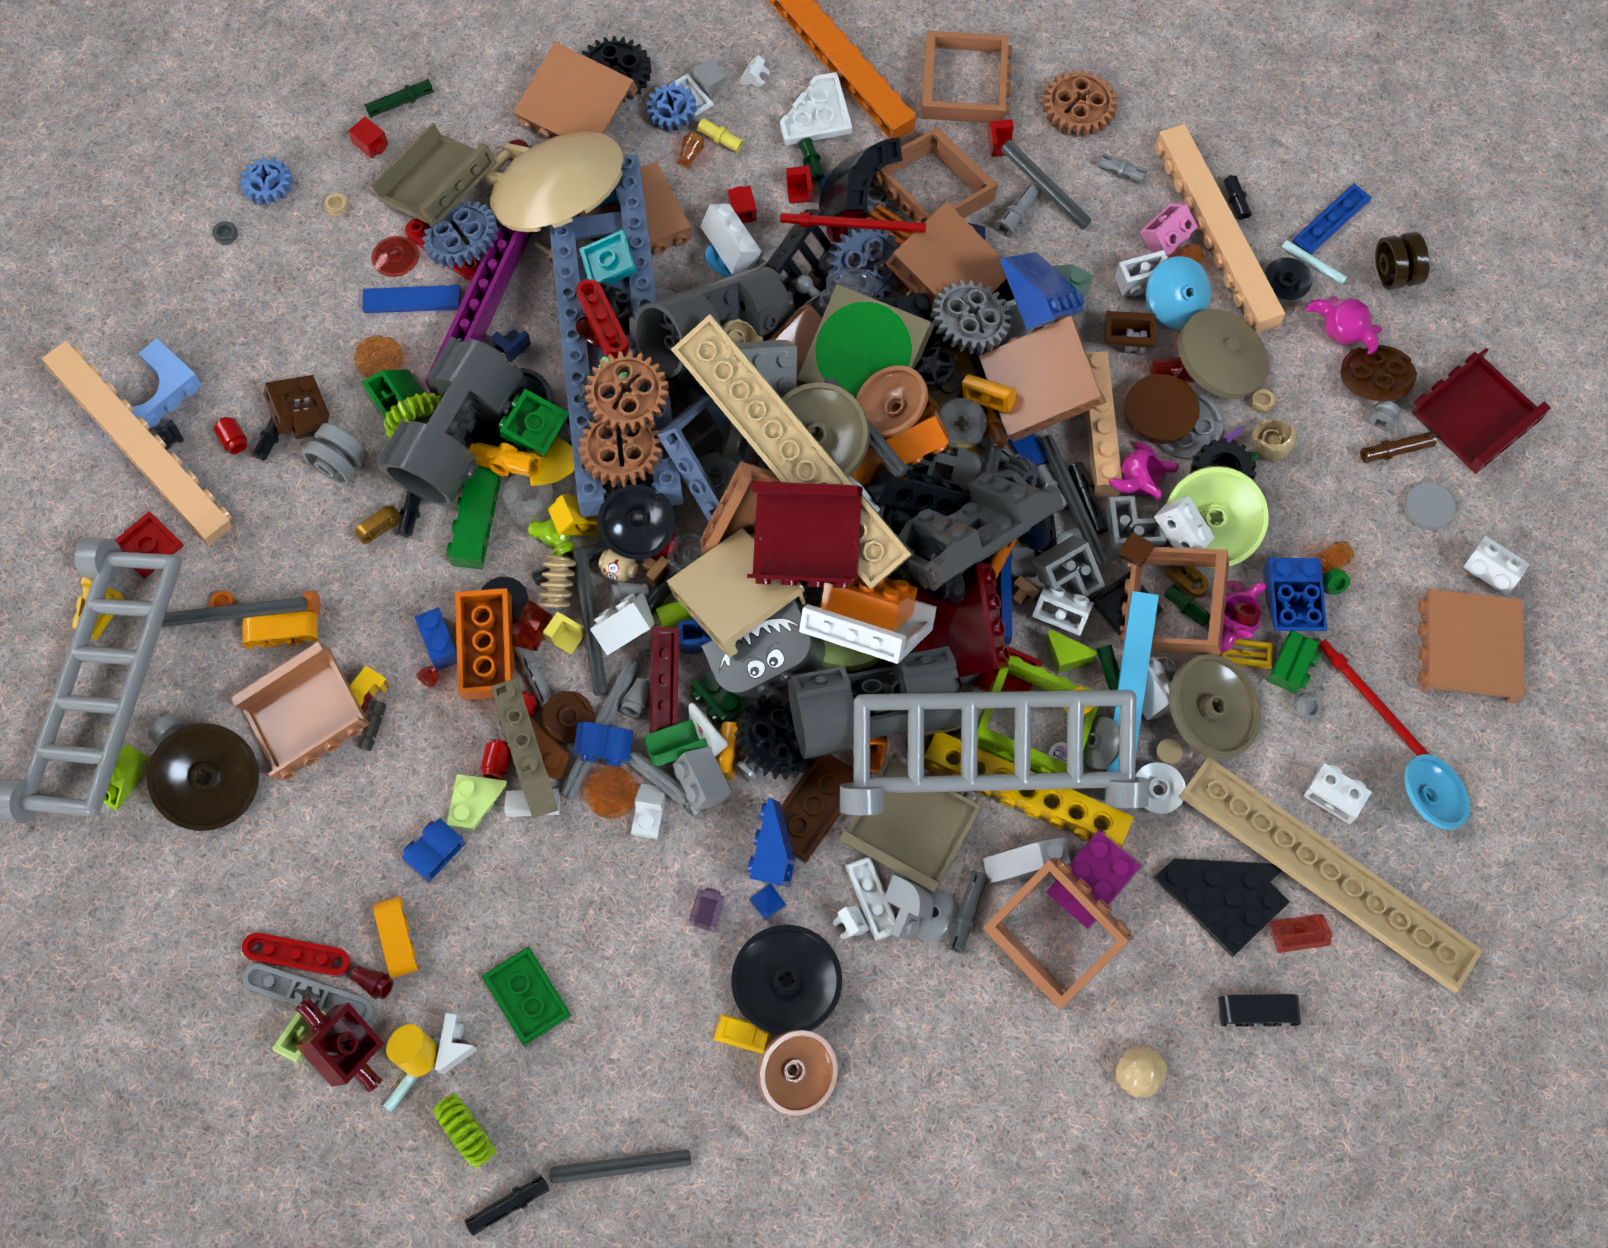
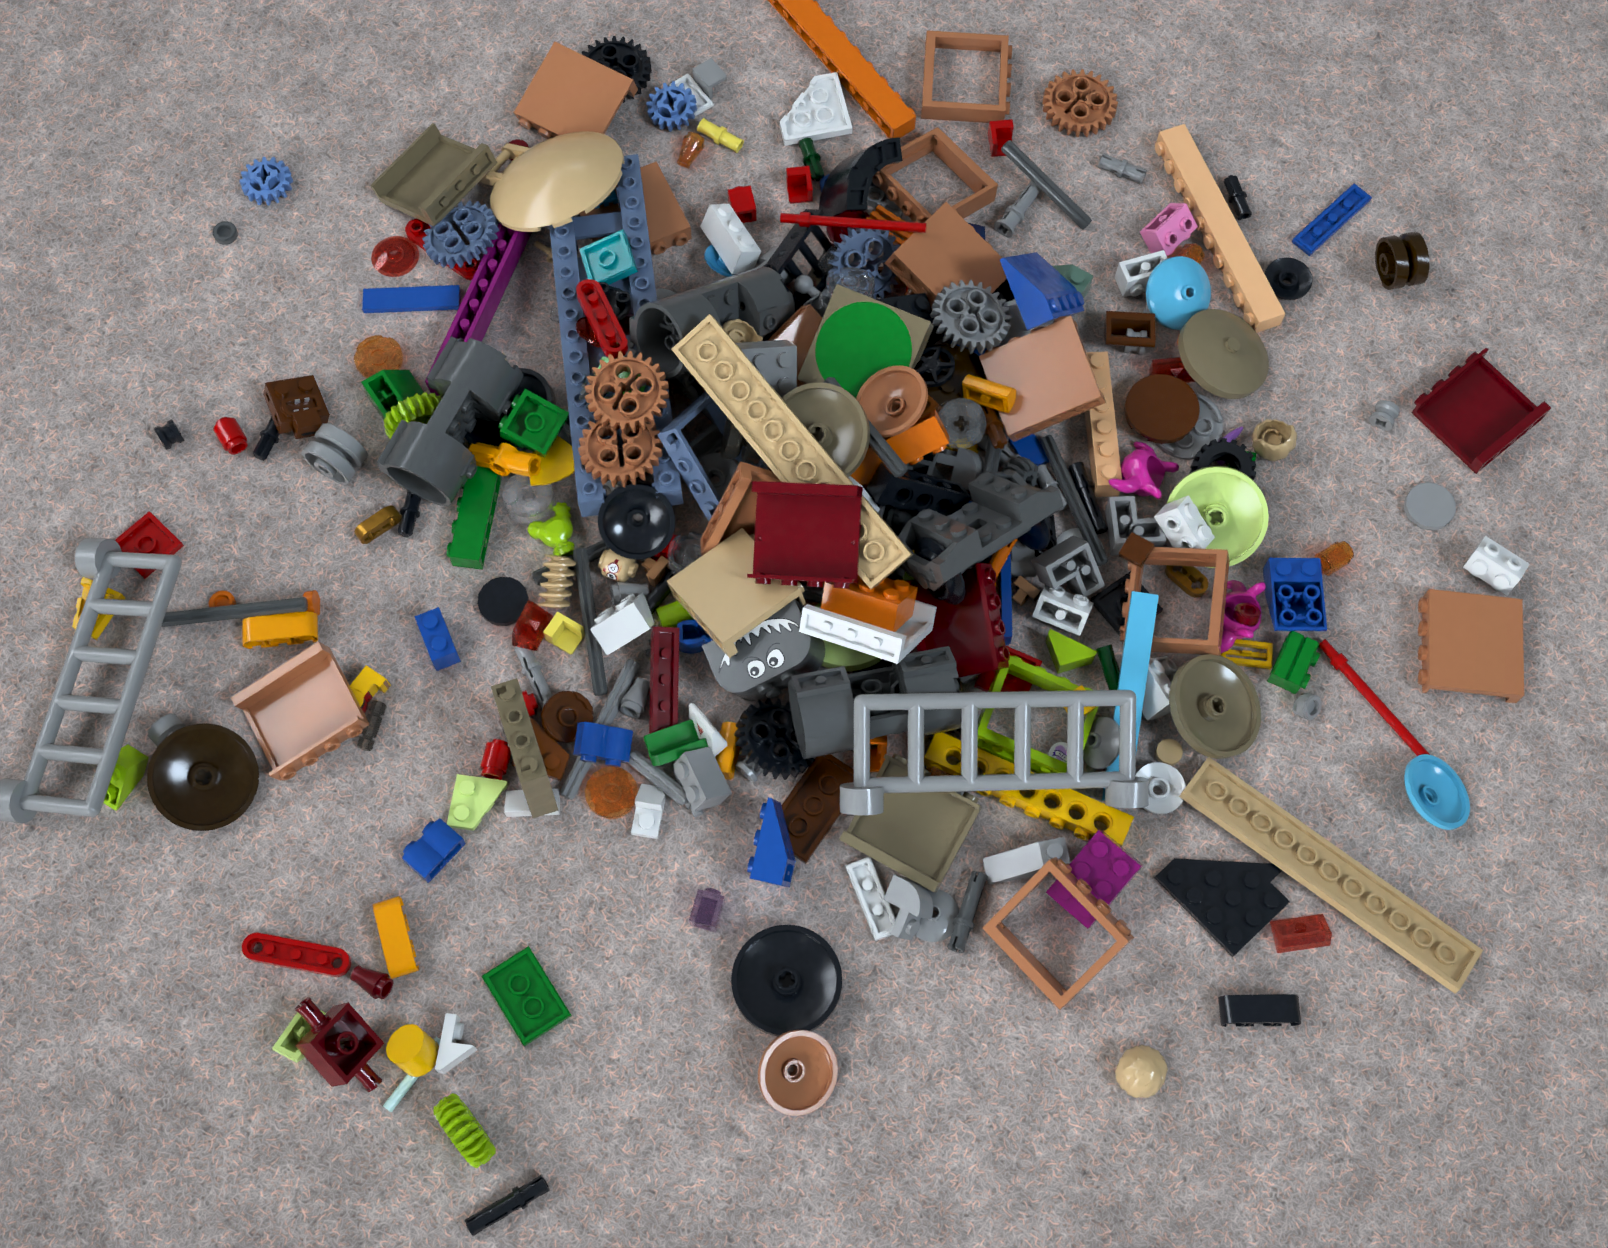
(138, 443): light nougat brick -> none
(175, 383): light blue arch -> none
(283, 987): light grey piece -> none
(336, 204): tan tile -> none
(368, 137): red brick -> none
(398, 98): dark green pin -> none
(426, 674): clear red hinge -> none
(483, 641): orange brick -> none
(512, 344): dark blue panel -> none
(568, 518): yellow brick -> none
(620, 1166): dark grey axle -> none
(721, 704): dark green bracket -> none
(741, 1034): yellow tile -> none
(754, 71): white tile -> none
(767, 902): blue slope -> none
(853, 921): white tile -> none
(1187, 605): dark green axle -> none
(1262, 401): tan tile -> none
(1314, 262): light aqua bar -> none
(1336, 581): green tile -> none
(1337, 793): white brick -> none
(1347, 321): dark pink piece -> none
(1378, 376): reddish brown tile -> none
(1388, 449): reddish brown pin -> none

